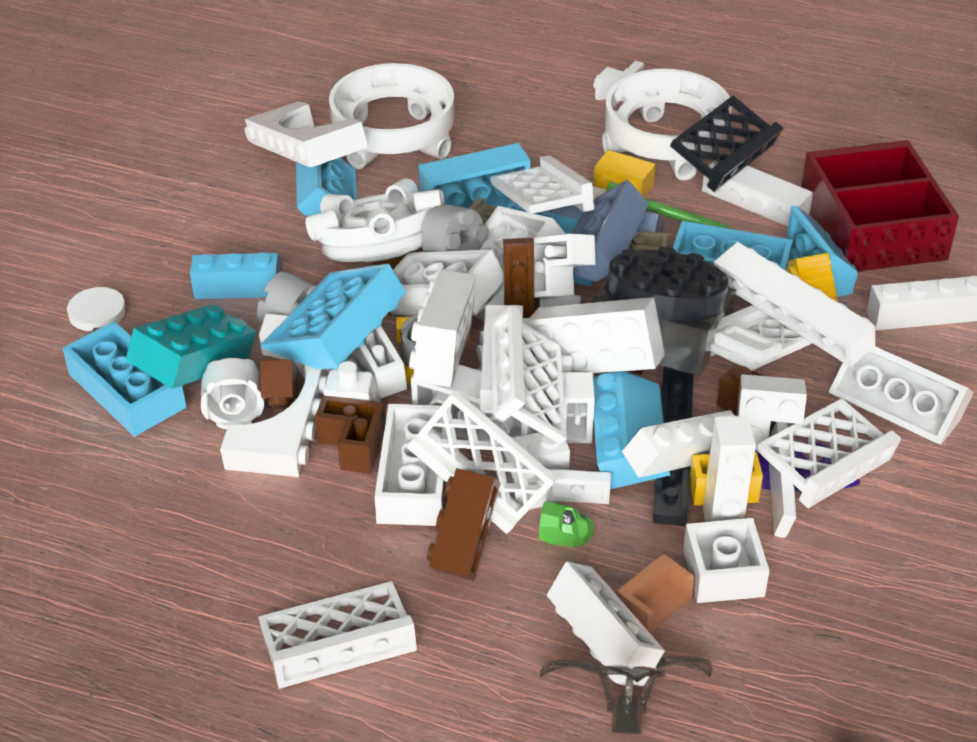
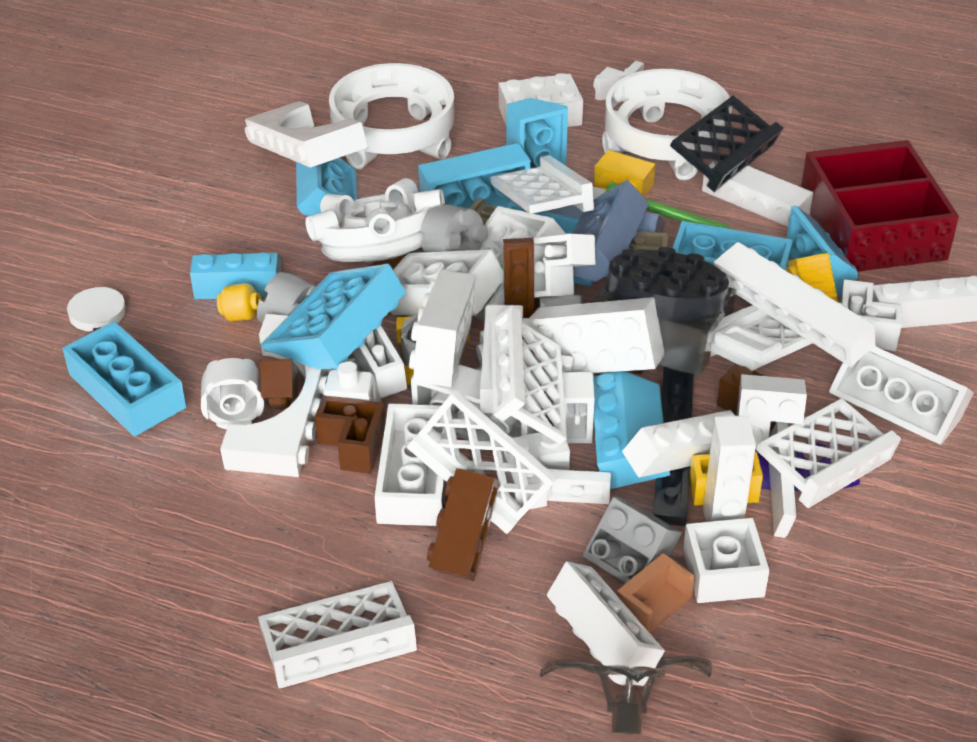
(184, 344): teal brick -> none
(238, 302): none -> yellow head
(538, 128): none -> medium azure slope
(554, 89): none -> white brick
(564, 525): bright green rock -> none
(629, 539): none -> light grey slope
(886, 317): none -> white brick

